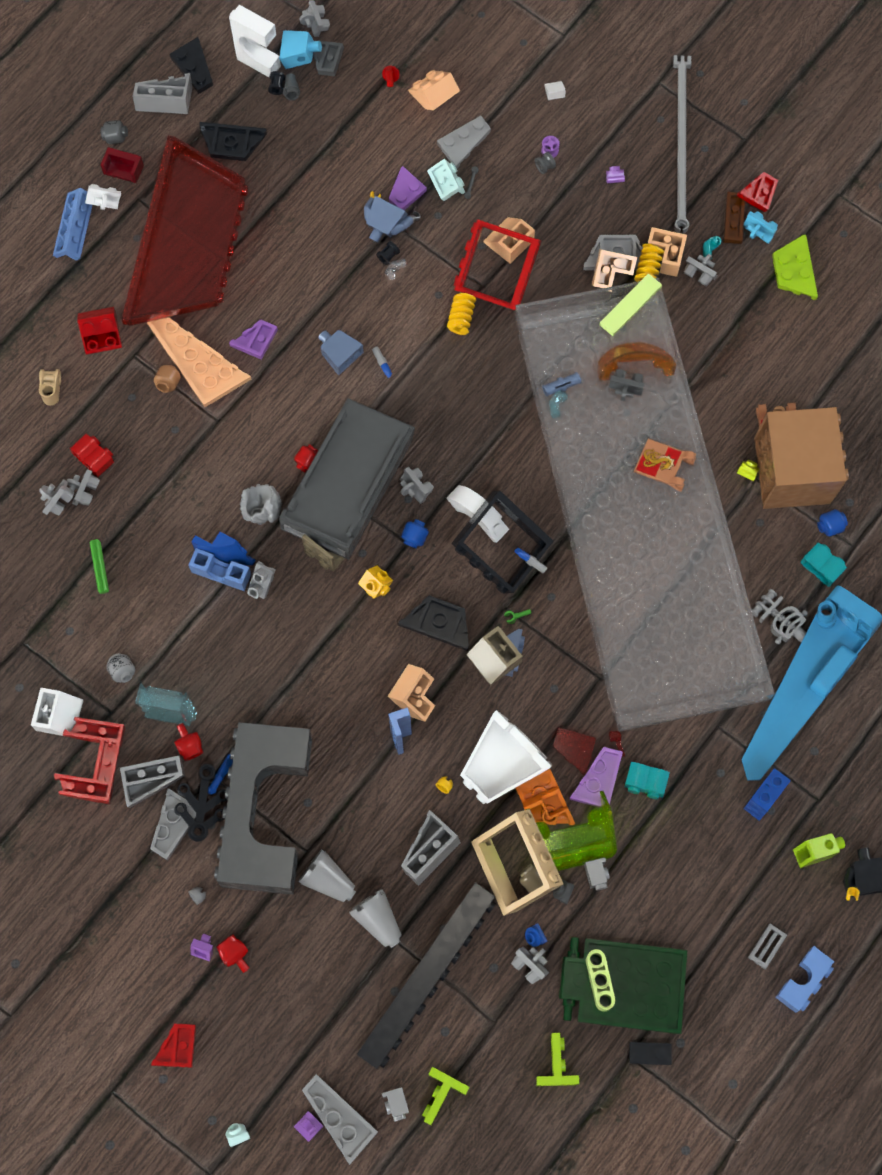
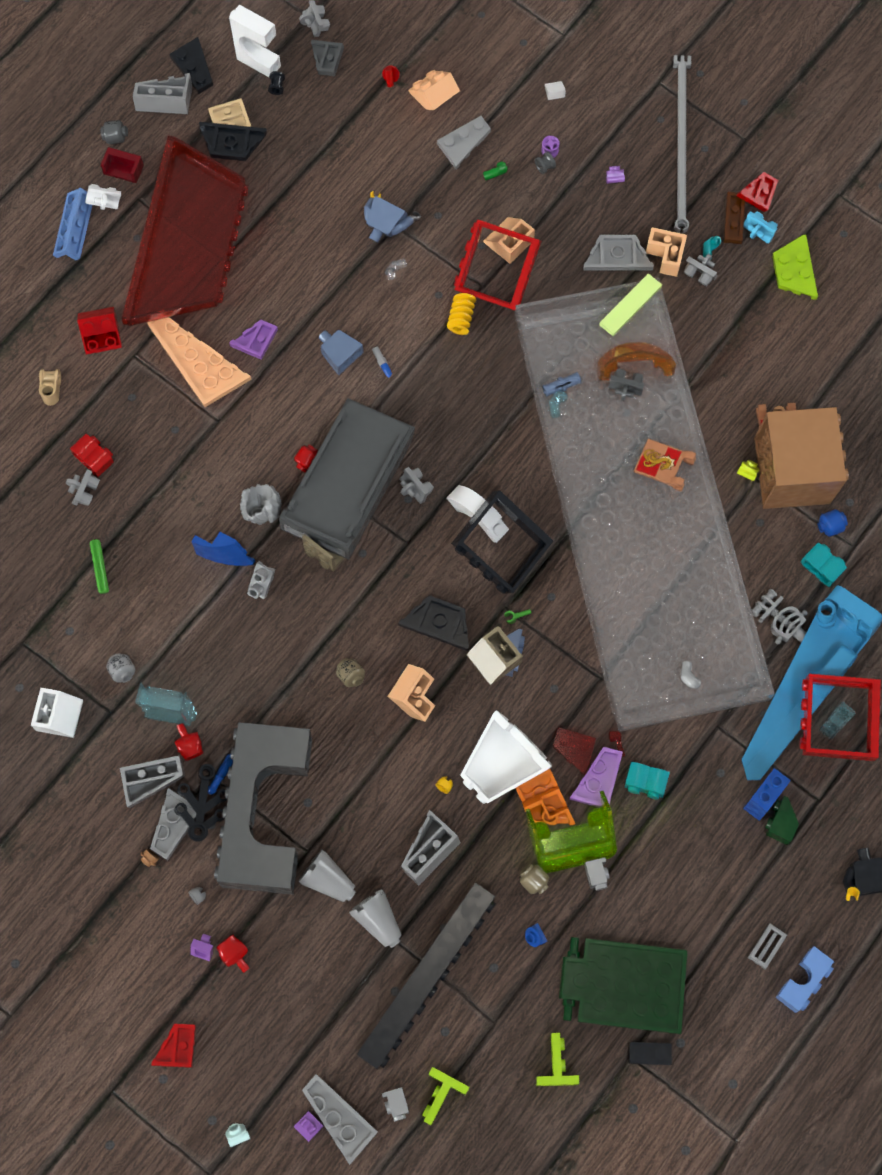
(52, 504): light grey hips -> none
(101, 786): red wedge -> none
(149, 857): none -> medium nougat plate
(167, 378): medium nougat head -> none
(230, 113): none -> tan wing
(230, 574): medium blue arch -> none
(291, 88): dark grey cone -> none
(297, 48): medium azure torso -> none
(350, 672): none -> dark tan head
(376, 582): yellow brick -> none
(388, 253): black bush -> none
(400, 727): medium blue fence -> none
(406, 189): medium lavender wing -> none
(414, 534): blue head -> none
(445, 179): light aqua bracket -> none
(474, 170): dark grey hinge -> none
(495, 172): none -> green arm
(496, 873): tan window -> none
(530, 560): piece -> none
(533, 960): light grey hips -> none
(563, 892): dark grey plate -> none
(601, 969): yellowish green beam -> none
(608, 264): light nougat brick -> none
(649, 261): yellow piece -> none
(687, 677): none -> light grey arm
(784, 823): none -> dark green slope
(818, 849): lime torso -> none
(837, 720): none -> clear light blue leg
(873, 719): none -> red window

